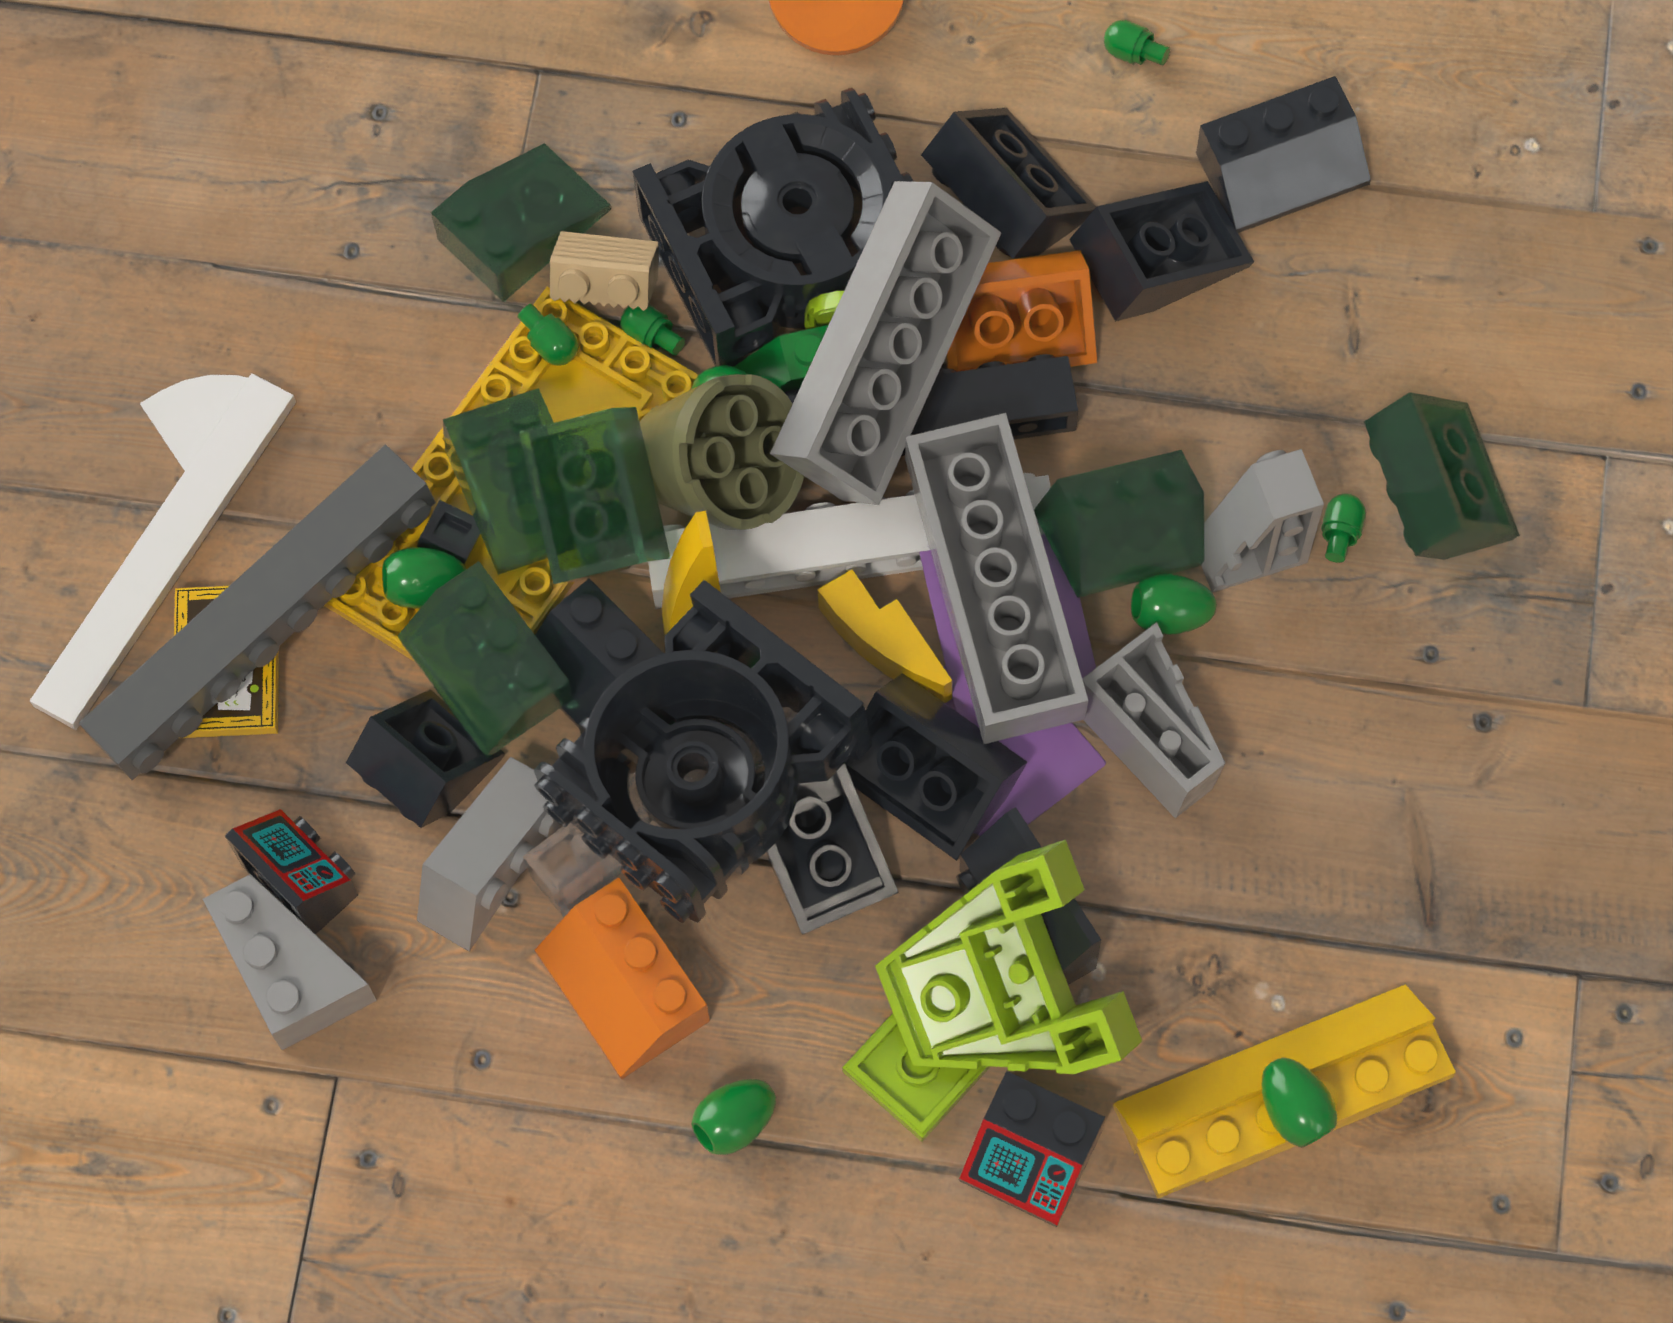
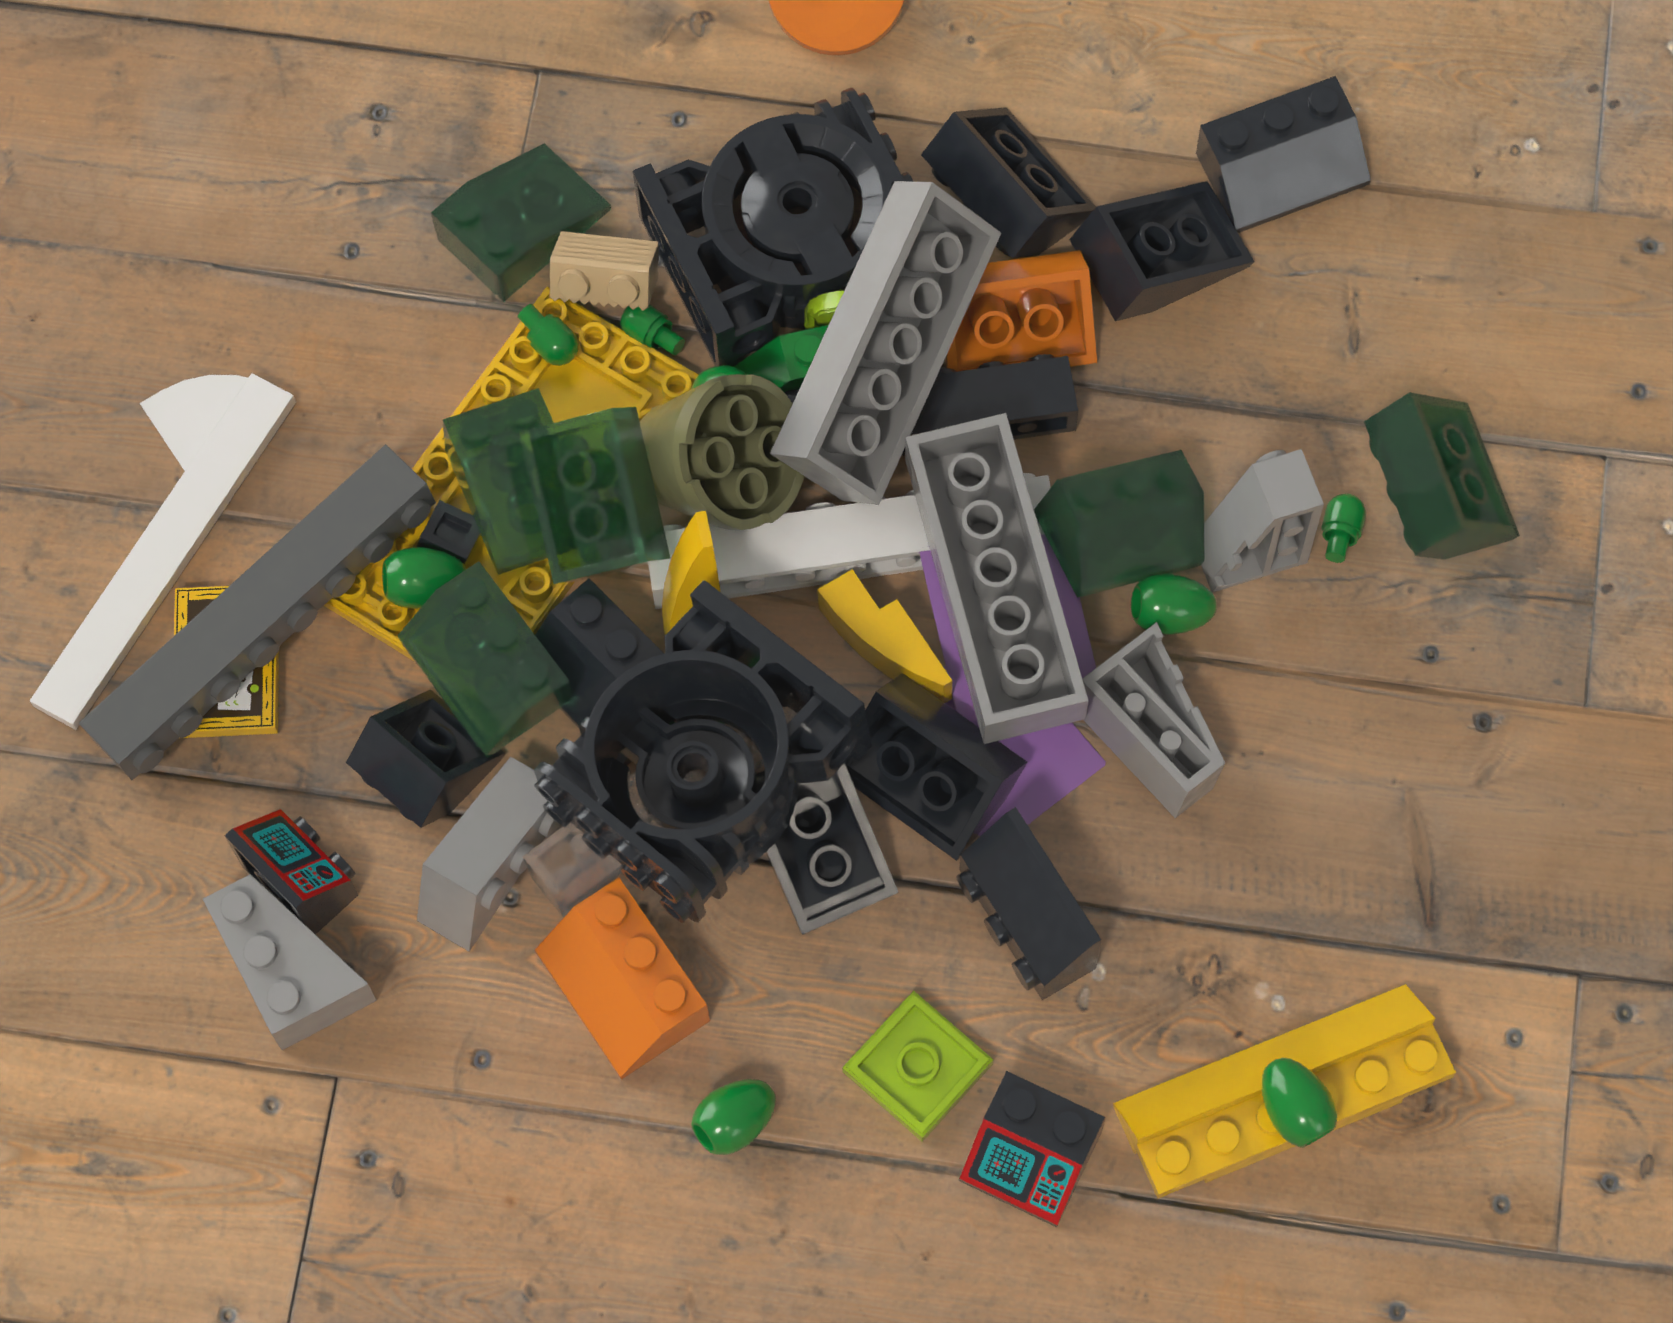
(989, 985): lime wedge -> none
(1134, 43): green cylinder -> none

